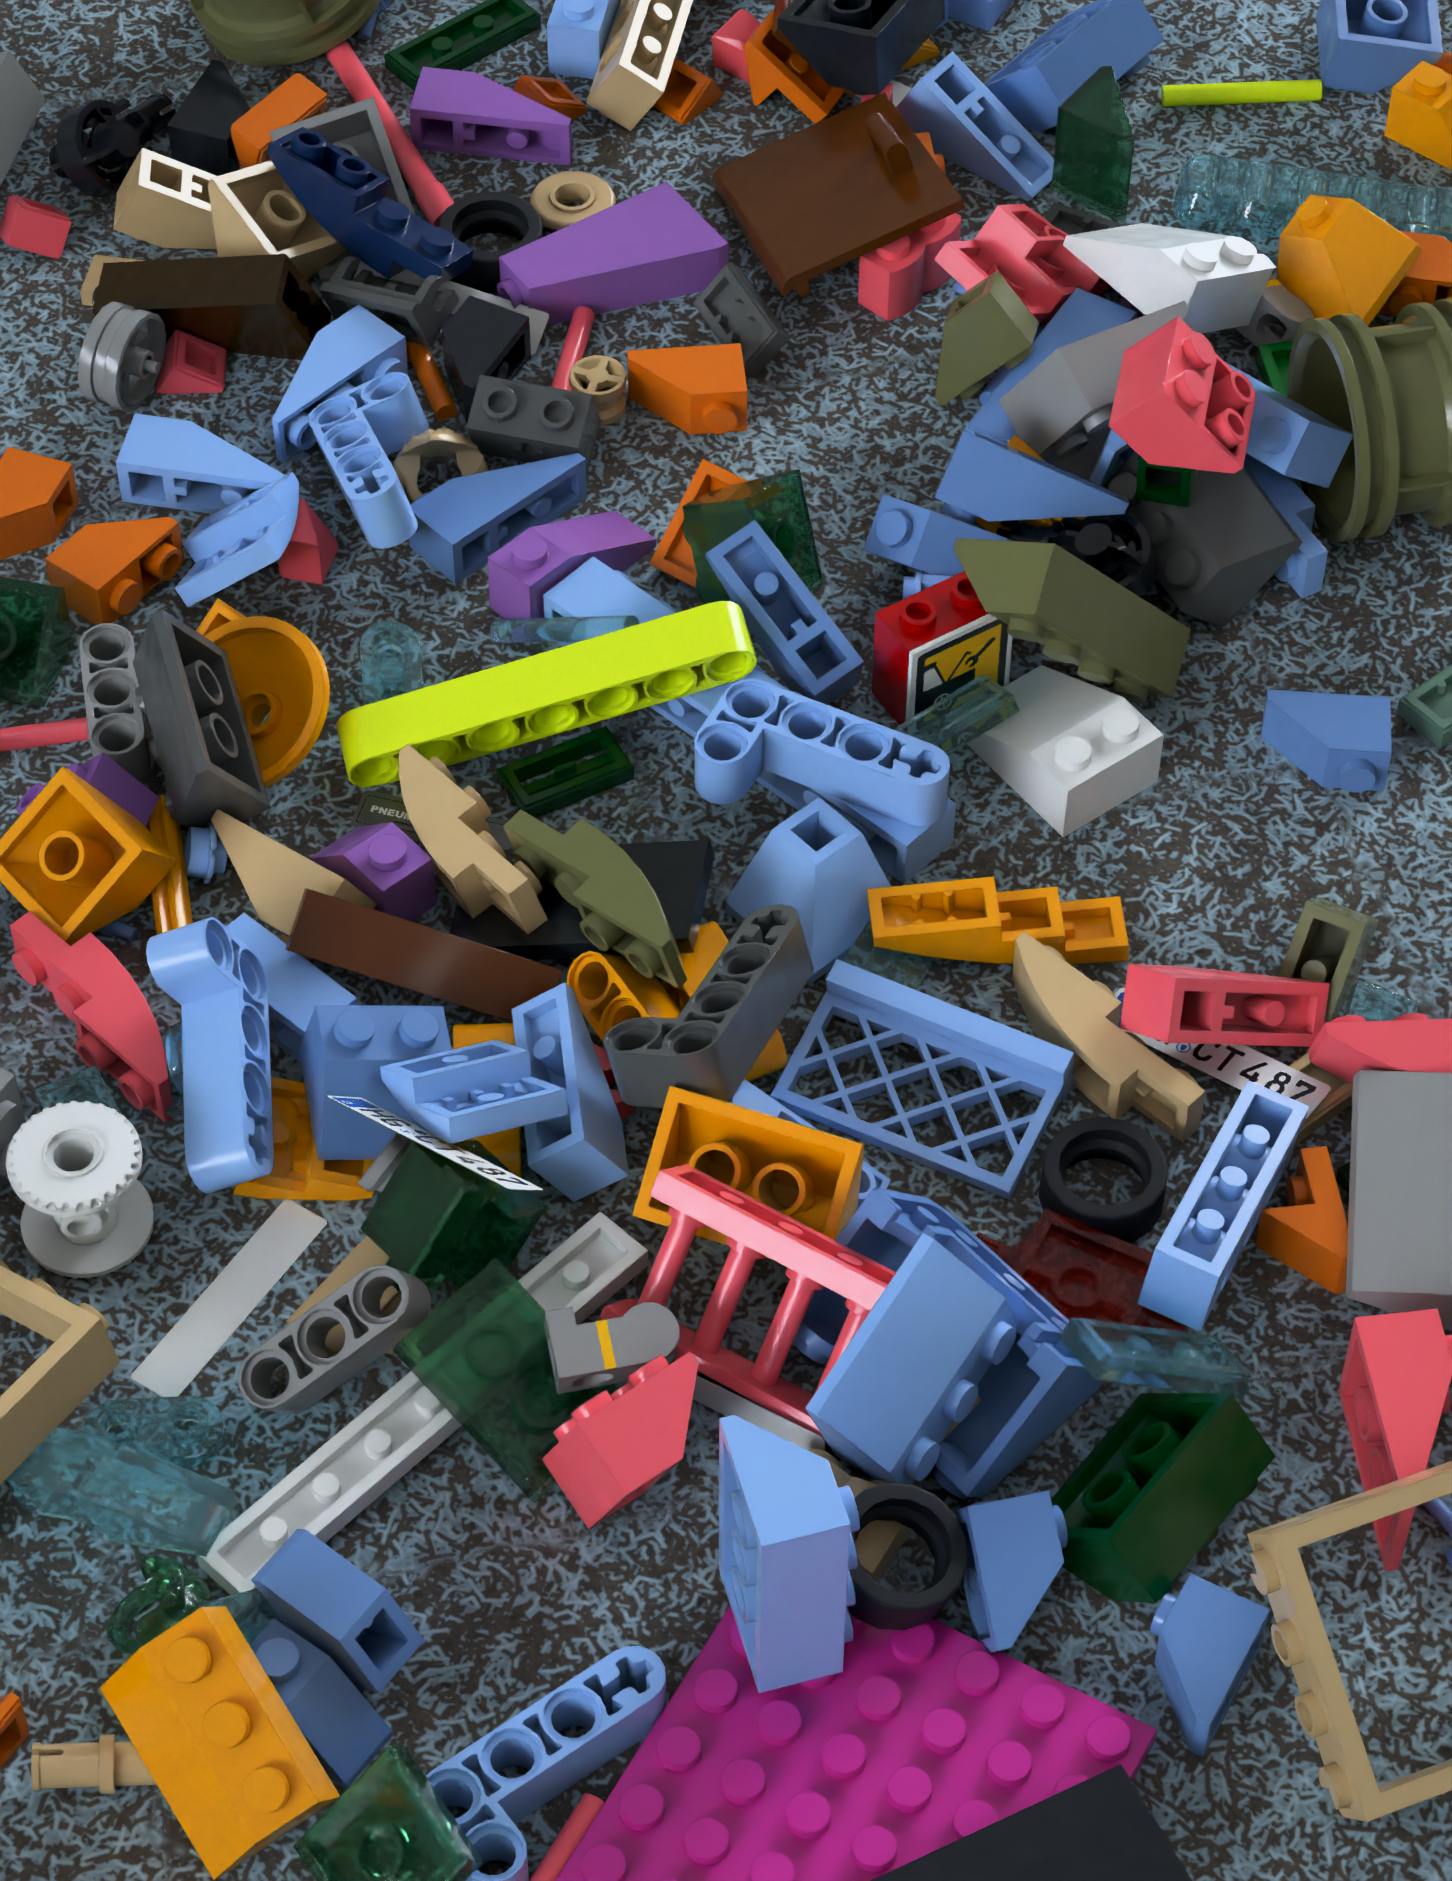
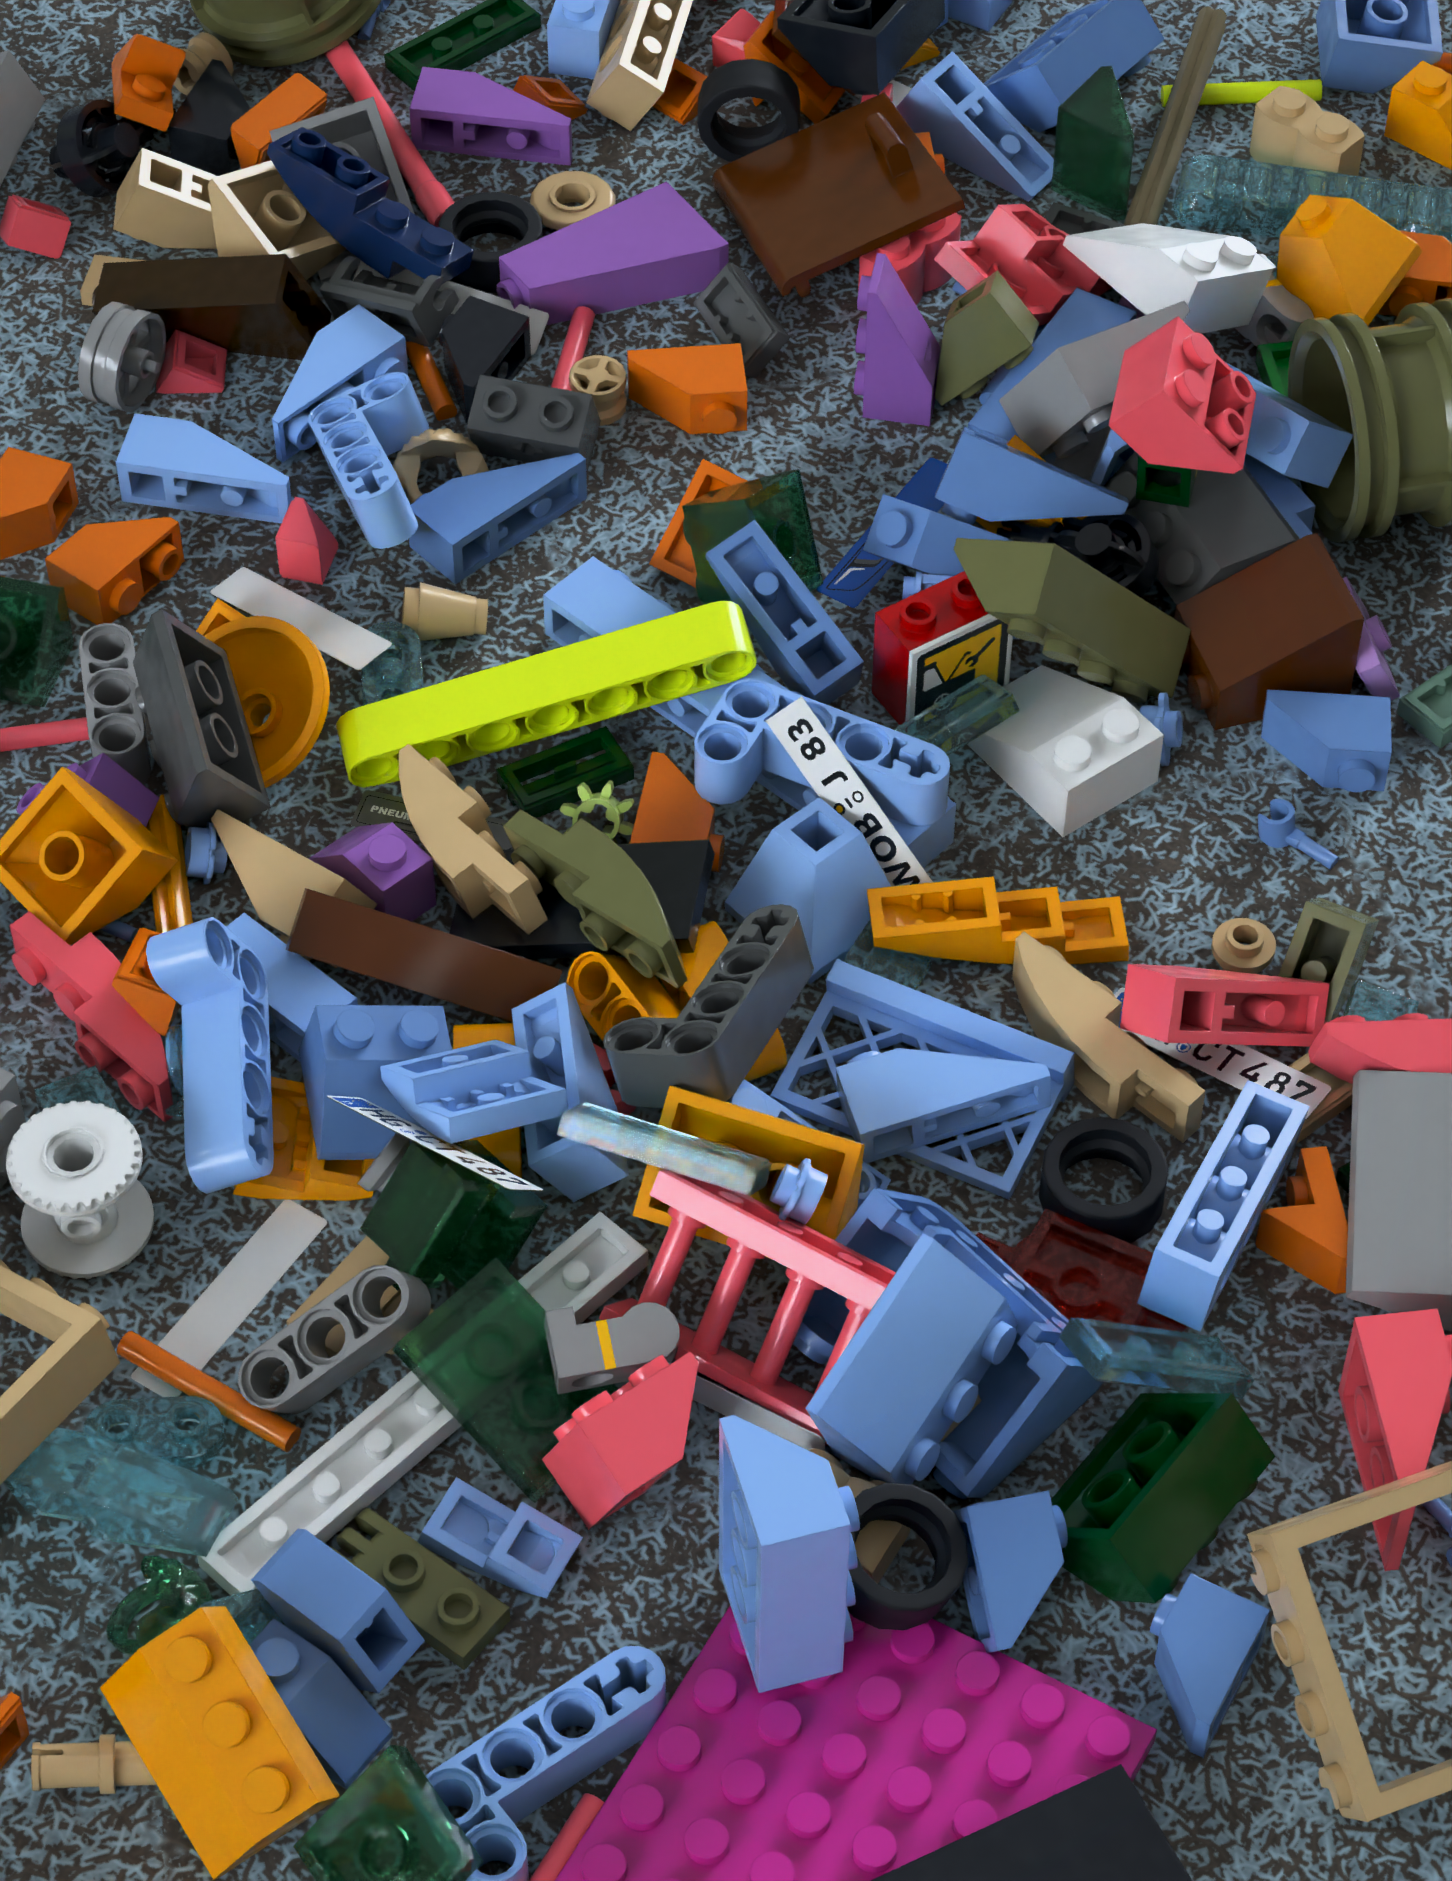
(140, 989): none -> orange slope
(144, 80): none -> orange slope
(197, 1383): none -> orange bar
(198, 56): none -> tan wheel
(240, 539): light blue slope -> none
(325, 629): none -> white sticker
(437, 1599): none -> olive hinge
(443, 612): none -> tan cone
(505, 1545): none -> light blue slope
(551, 551): medium lavender slope -> none
(557, 628): clear light blue bar -> none
(614, 811): none -> yellowish green gear
(665, 1148): none -> clear light blue tile
(674, 810): none -> orange slope
(742, 80): none -> black tyre
(798, 1191): none -> light blue plate
(843, 790): none -> white sticker
(861, 570): none -> blue sticker
(898, 349): none -> medium lavender slope
(927, 1096): none -> light blue slope
(1167, 722): none -> light blue plate
(1177, 117): none -> dark tan axle
(1239, 957): none -> tan plate
(1270, 628): none -> reddish brown slope
(1282, 832): none -> medium blue hand
(1297, 133): none -> tan brick
(1371, 661): none -> lavender plate

